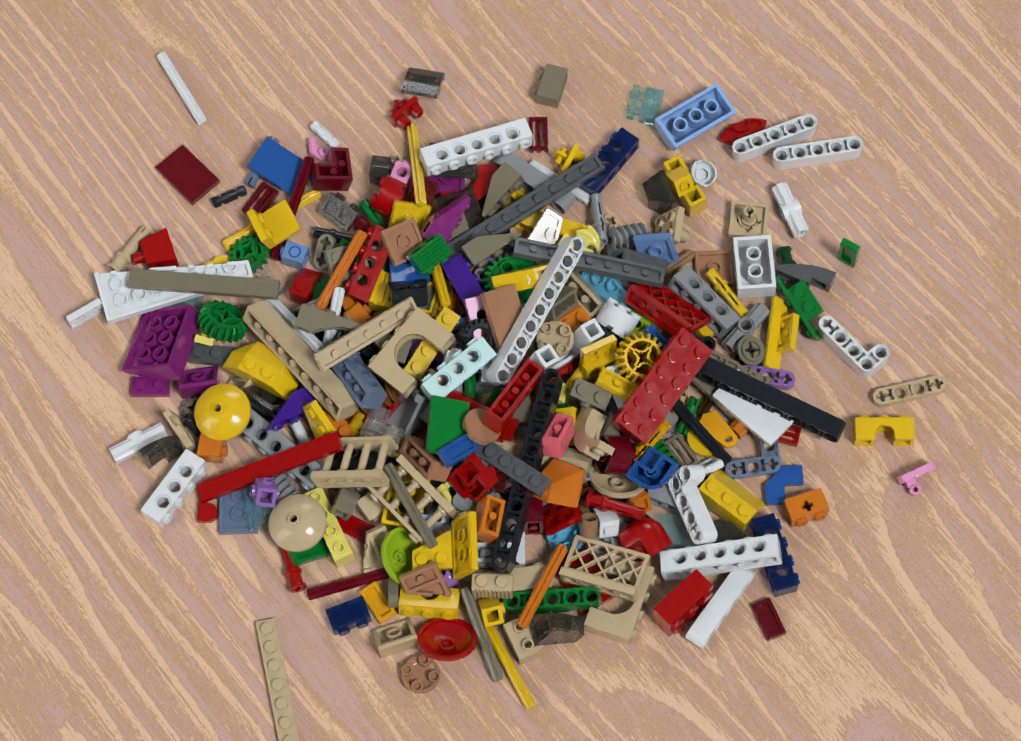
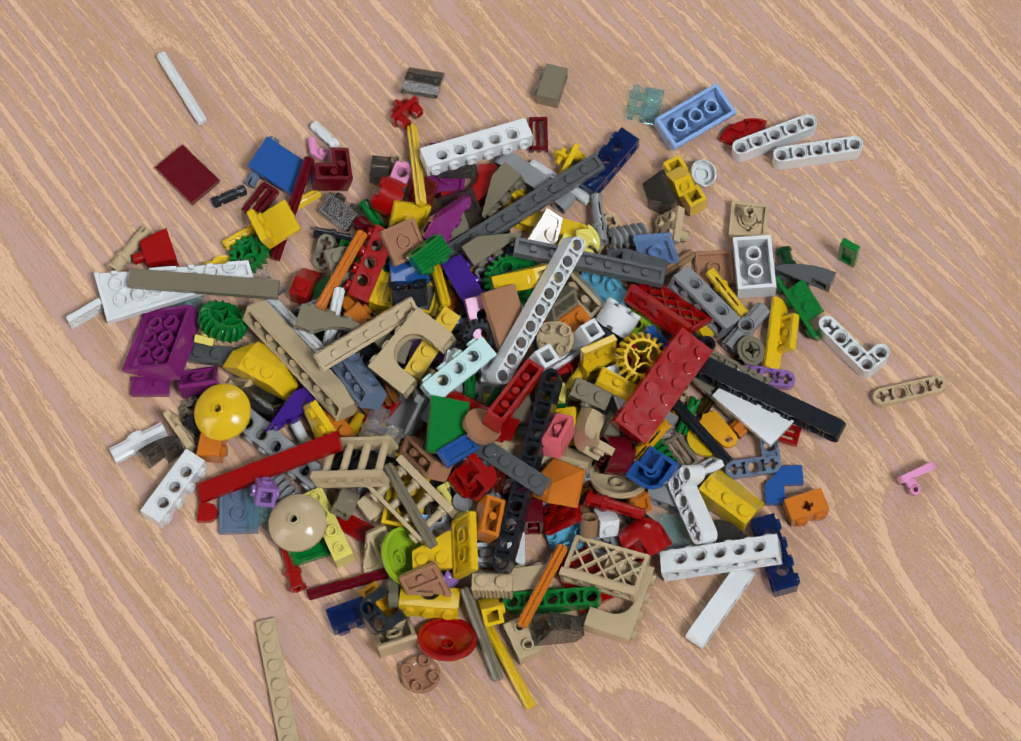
(295, 255): medium blue brick -> none
(376, 613): none -> black piece
(683, 603): red brick -> none
(768, 619): dark red tile -> none
(790, 210): white piece -> none
(900, 428): yellow arch -> none

